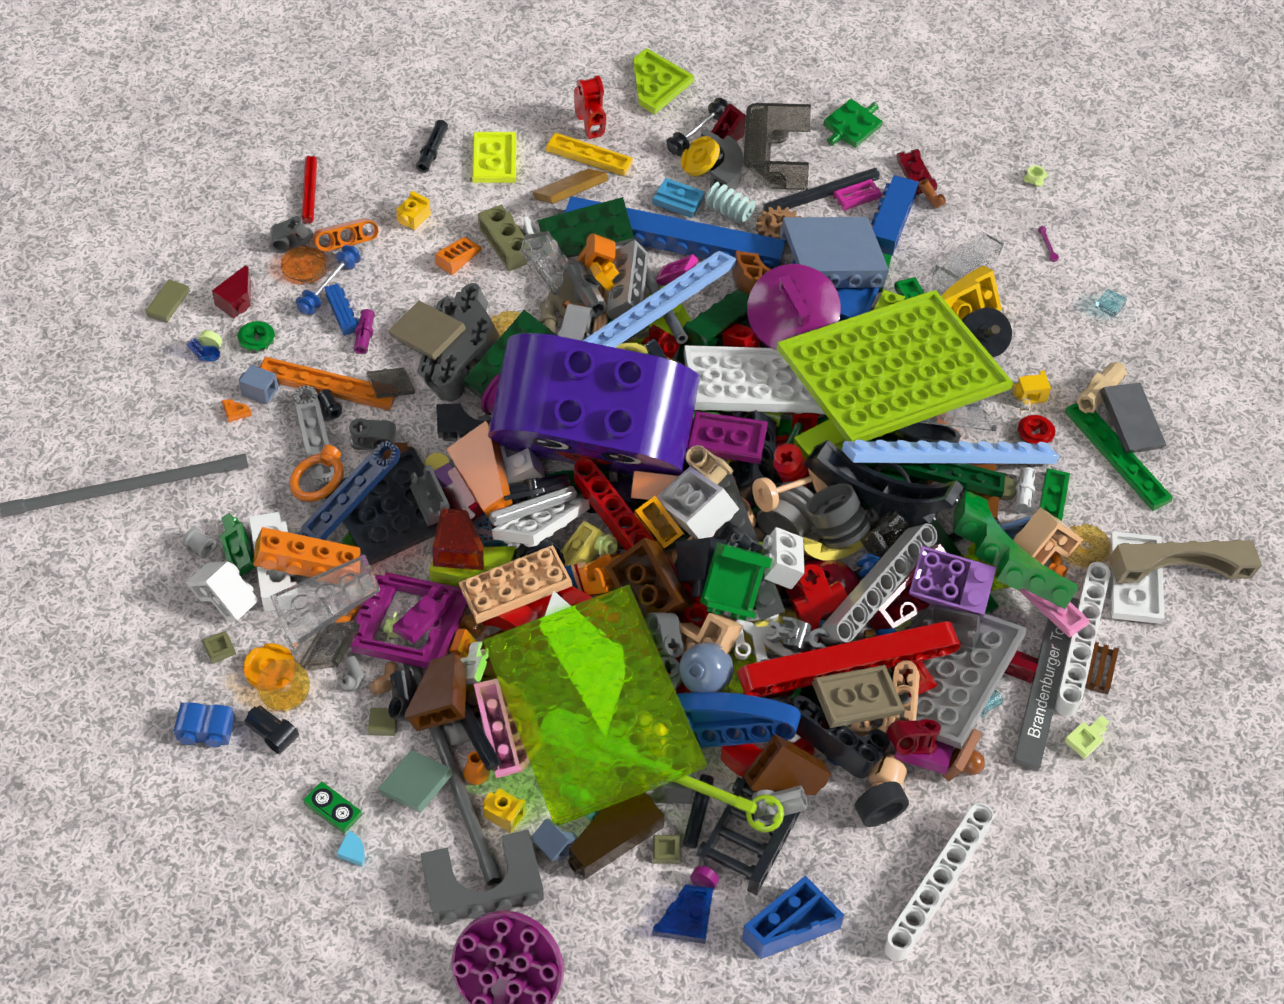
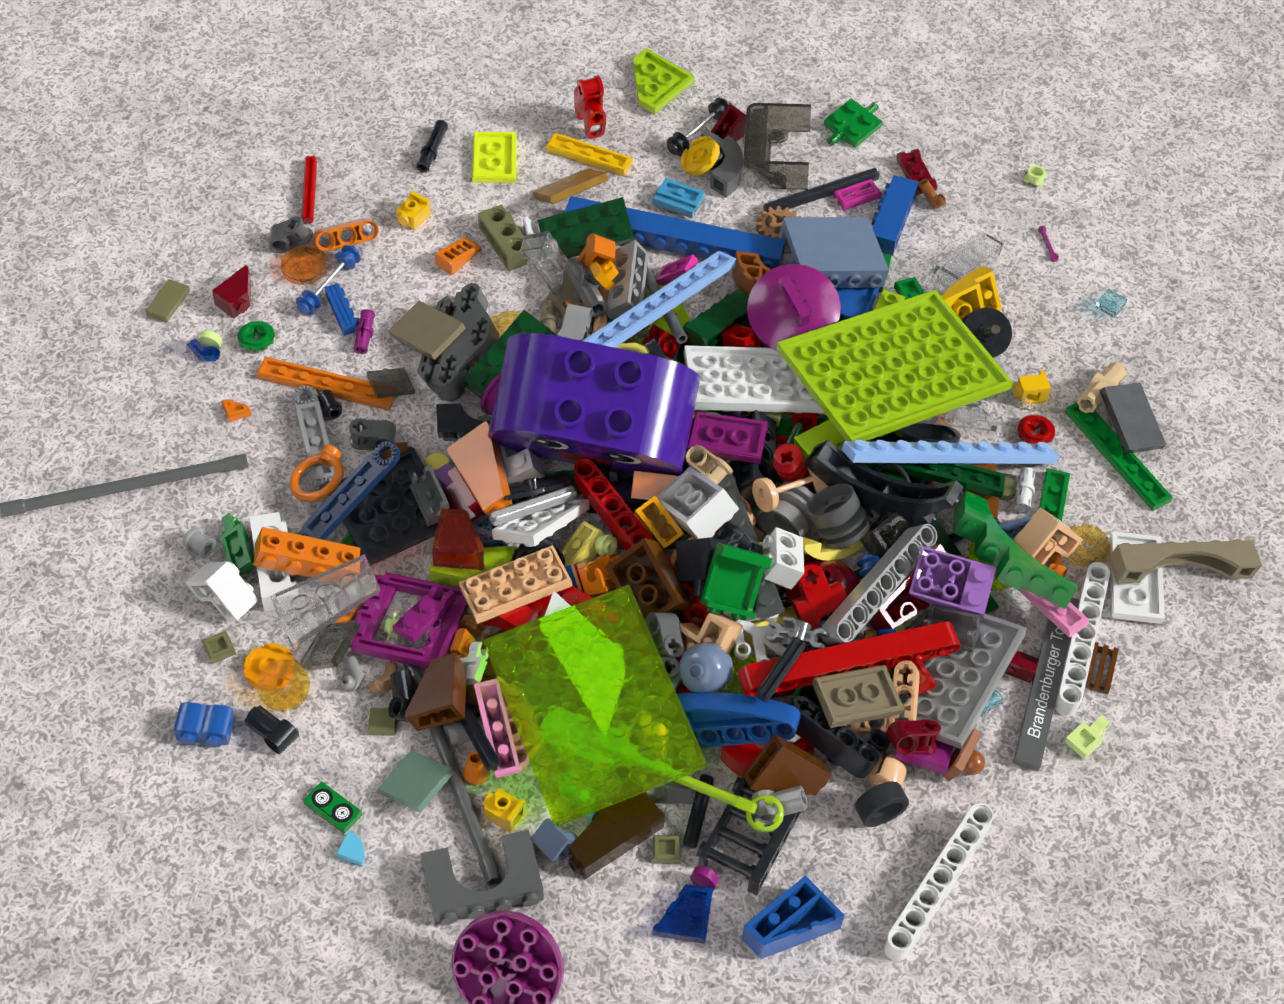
(258, 384): sand blue brick -> none
(730, 204): light aqua piece -> none
(780, 669): none -> black axle

